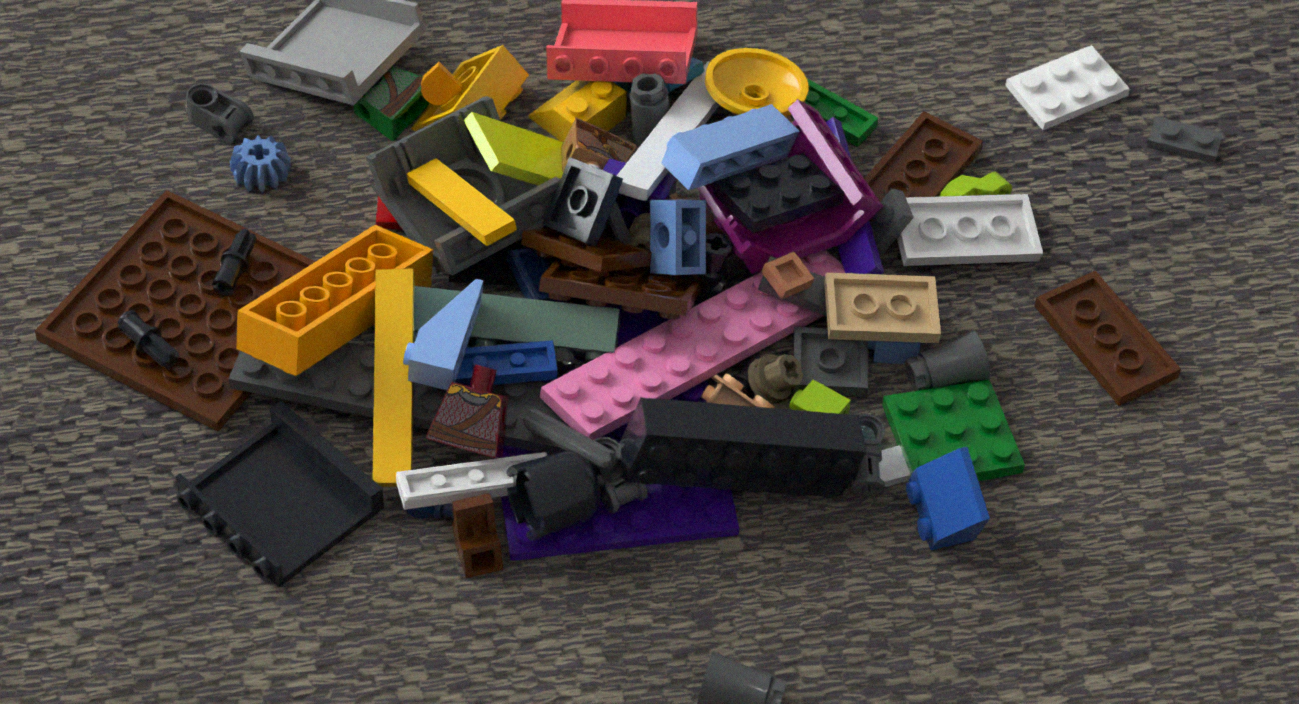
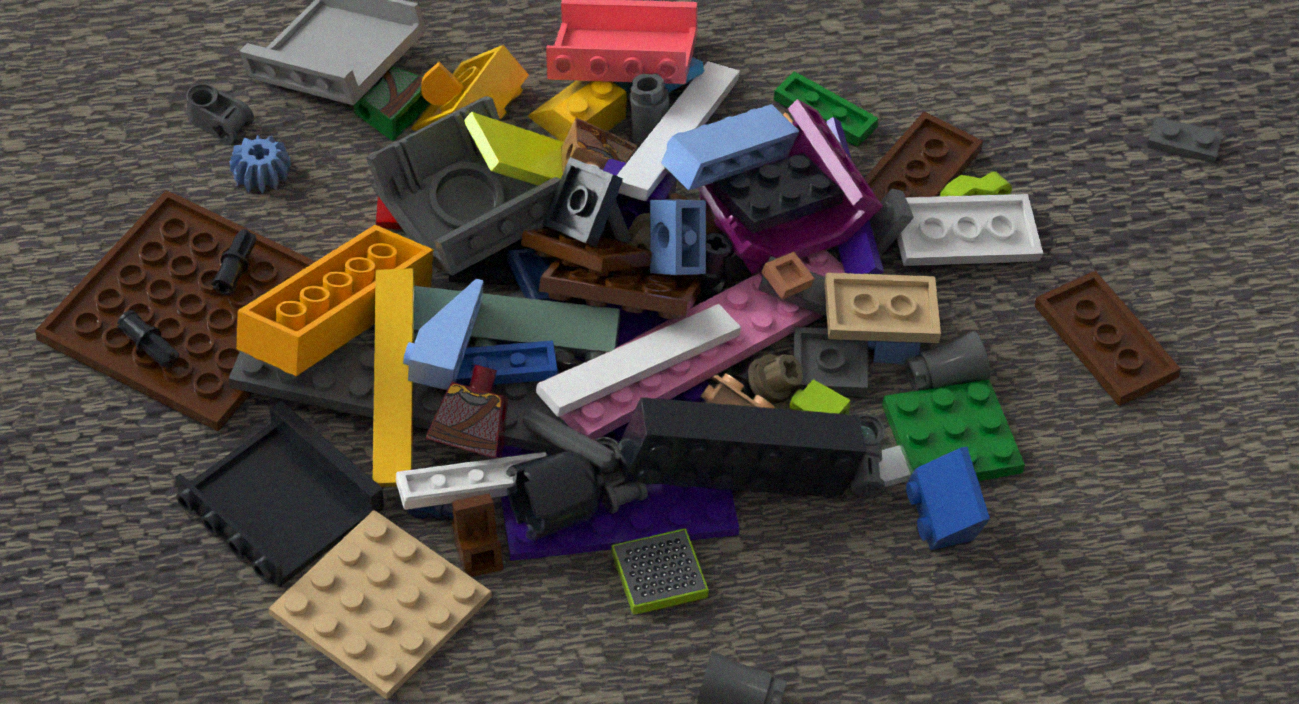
(380, 604): none -> tan plate
(461, 202): yellow tile -> none
(637, 360): none -> white tile
(659, 571): none -> tile
(754, 79): yellow dish -> none
(1067, 87): white plate -> none

